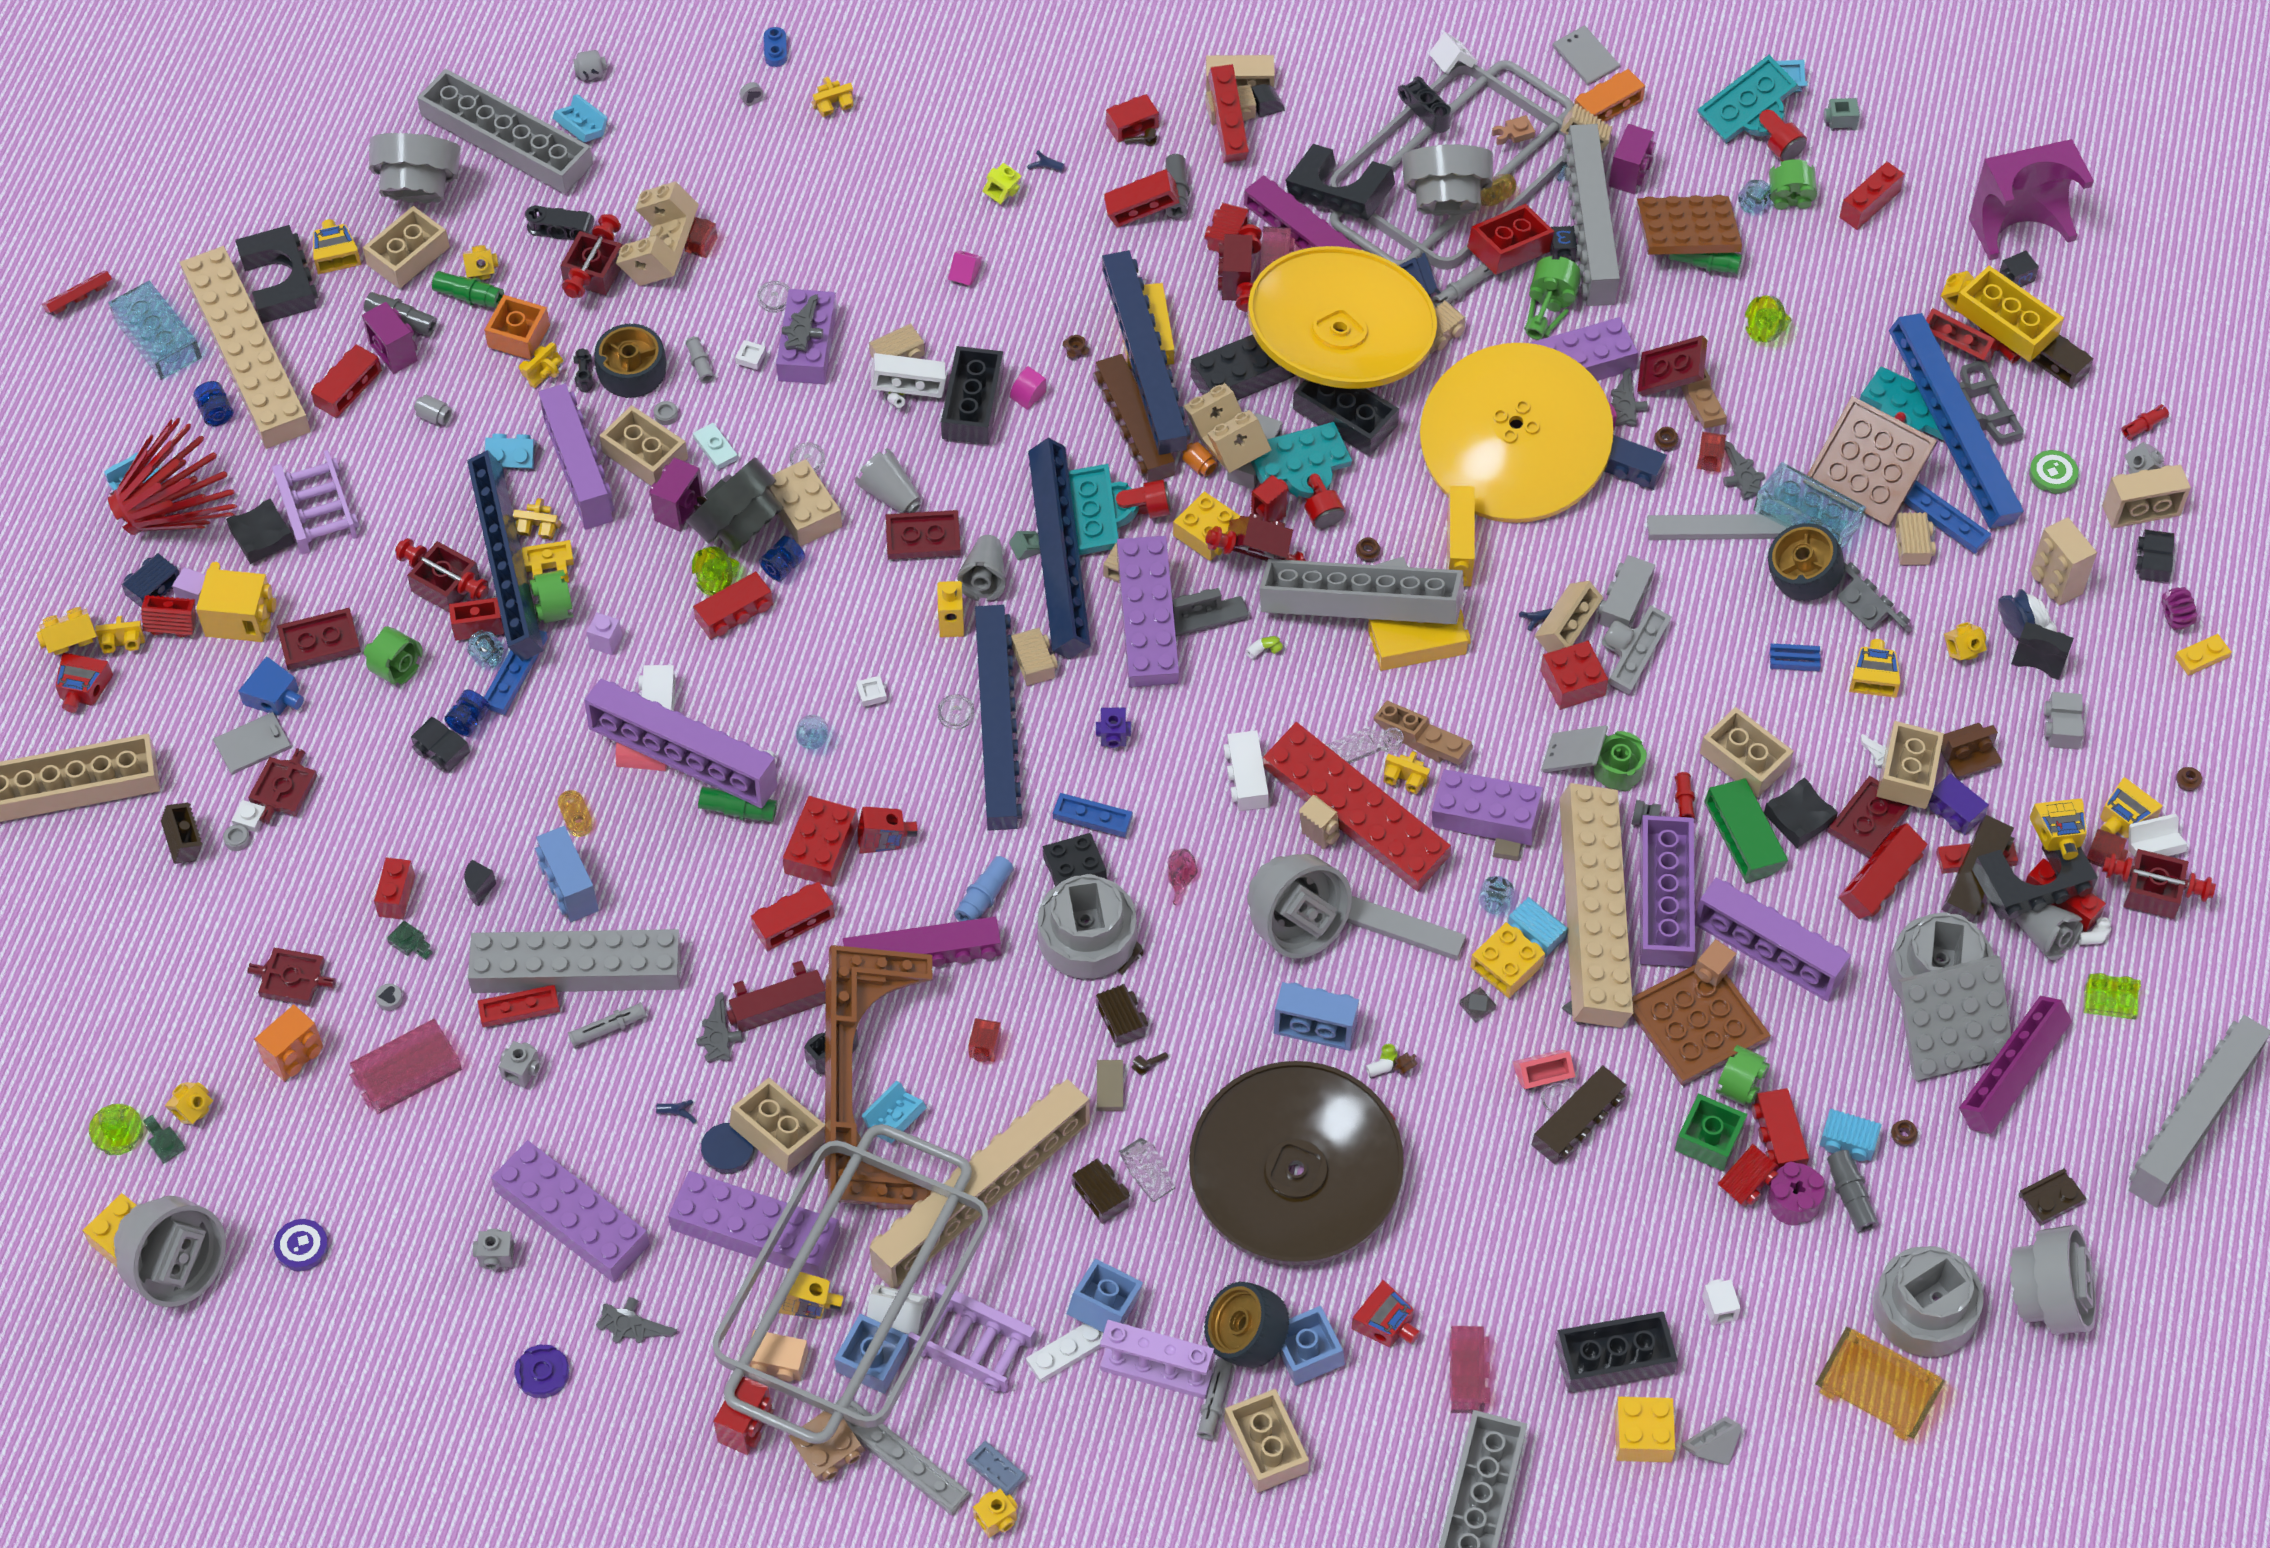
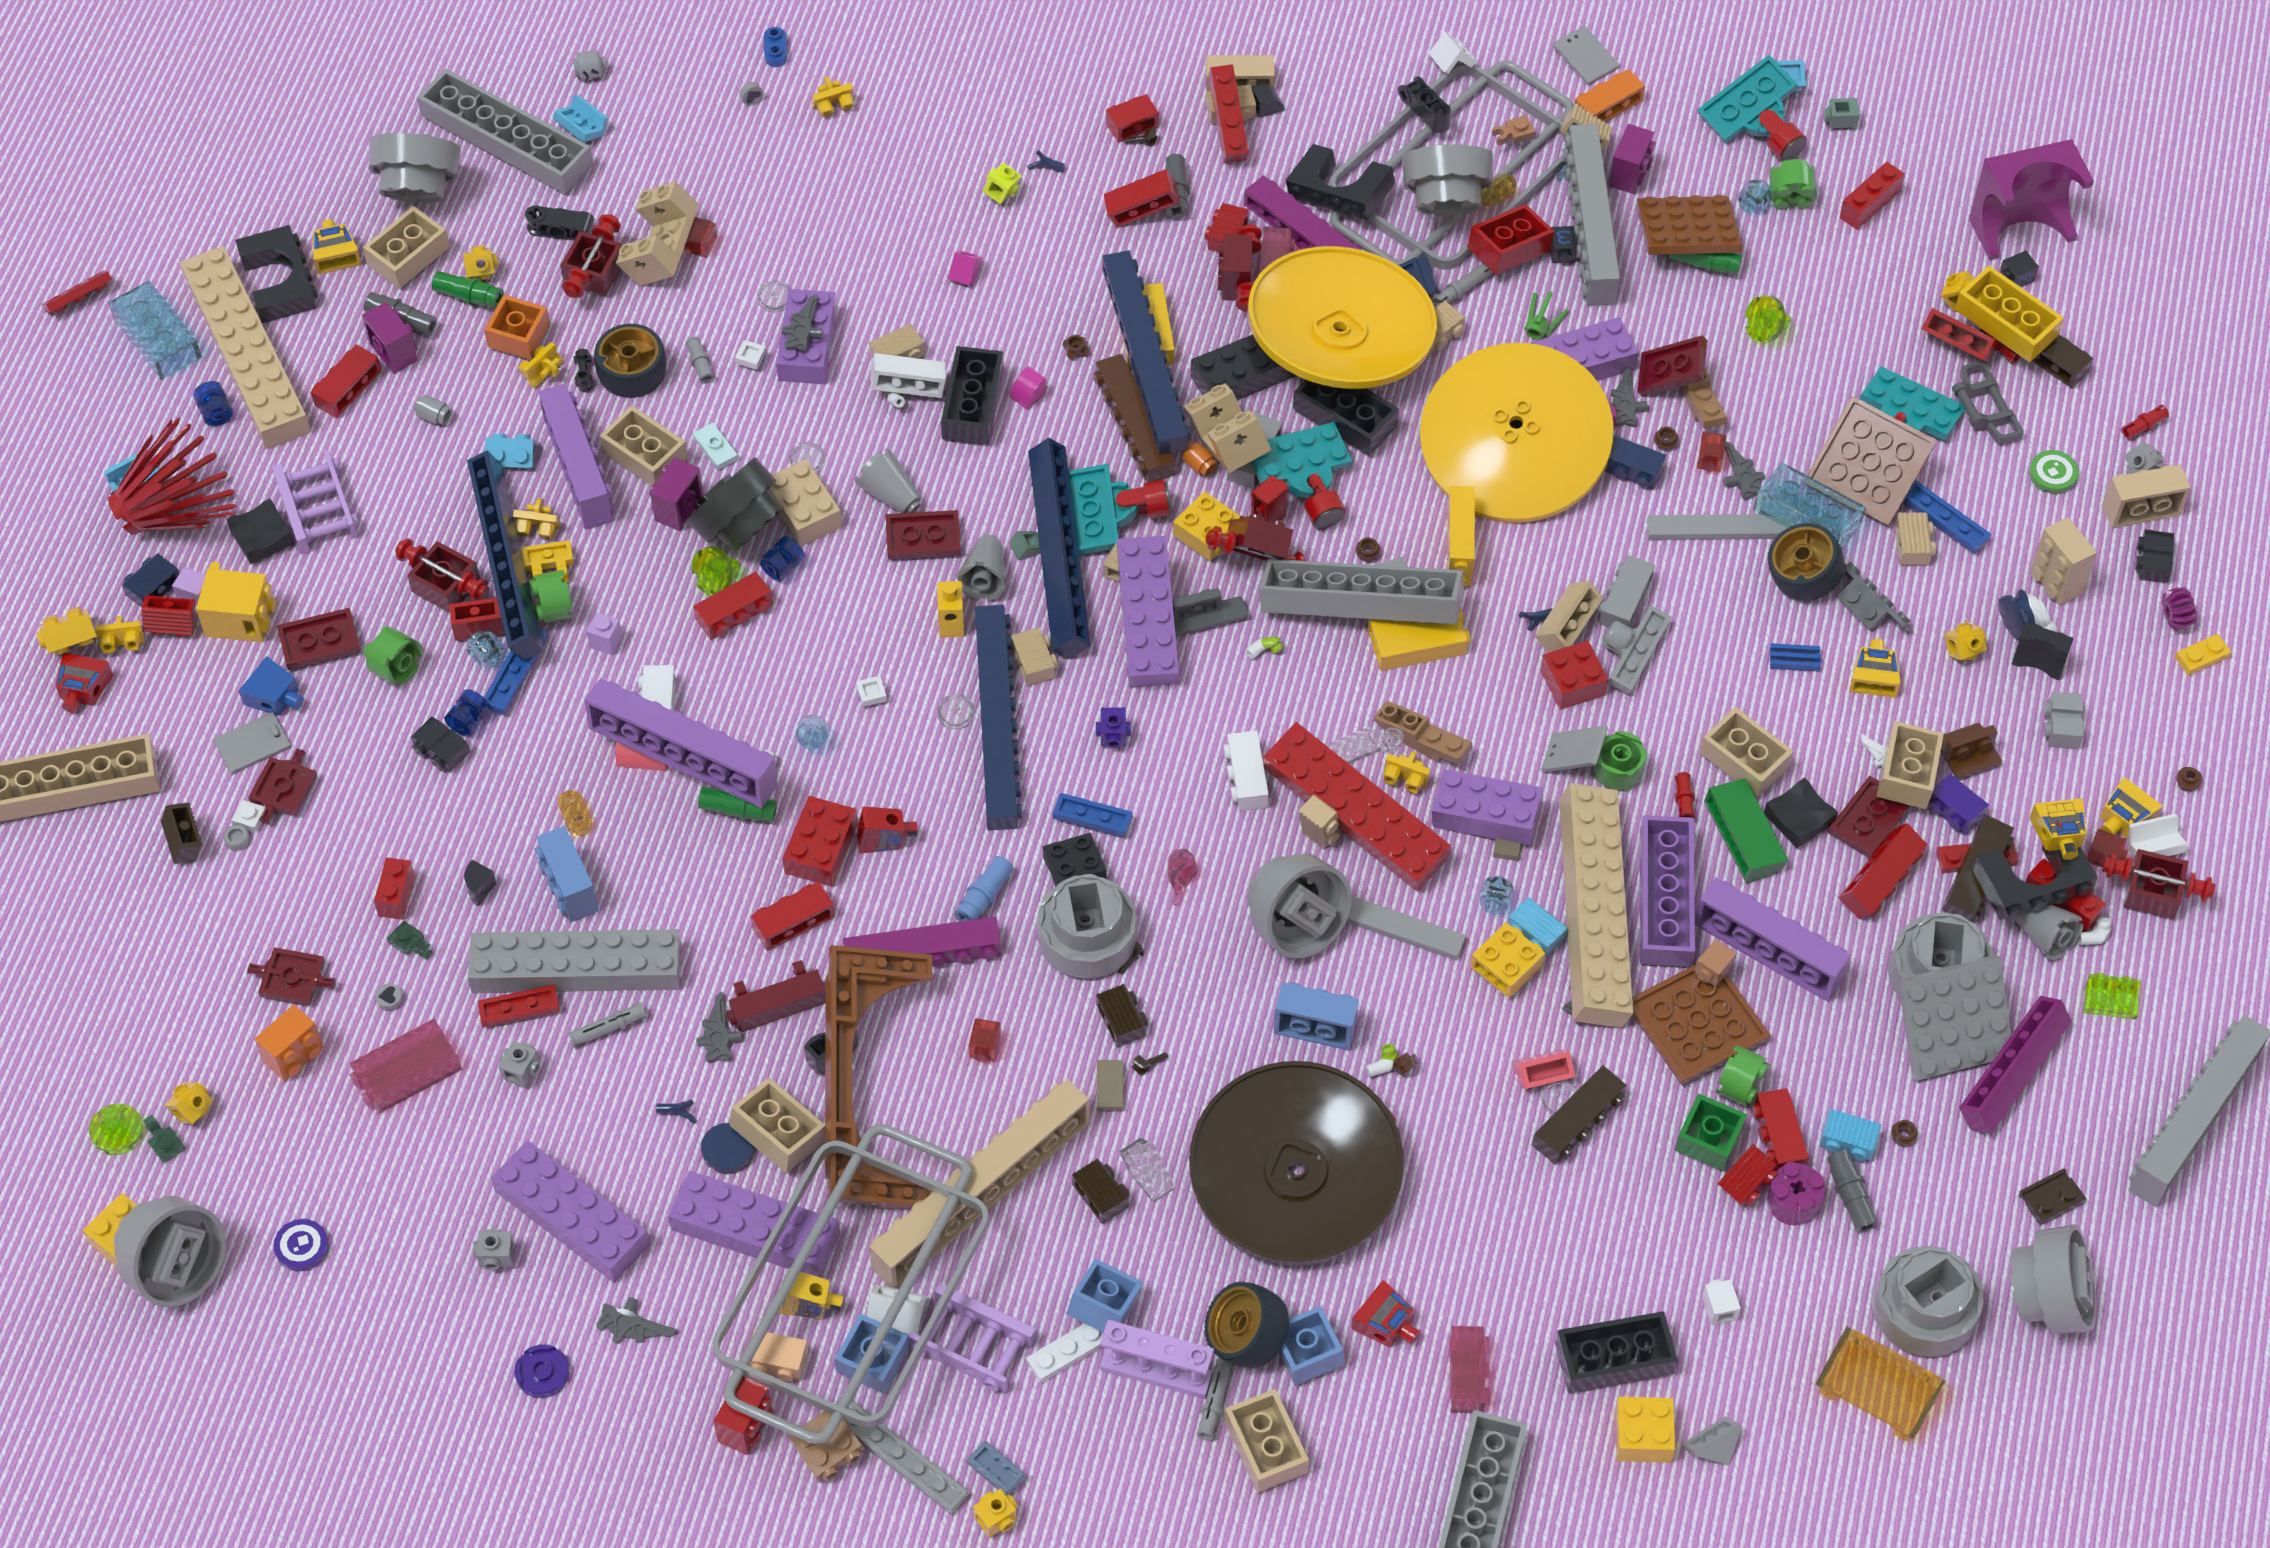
(665, 413): light grey tile -> none
(894, 1109): medium azure bracket -> none
(1477, 1004): clear smoke tile -> none
(1557, 276): bright green brick -> none
(1642, 808): dark grey wheel -> none
(1956, 421): blue brick -> none

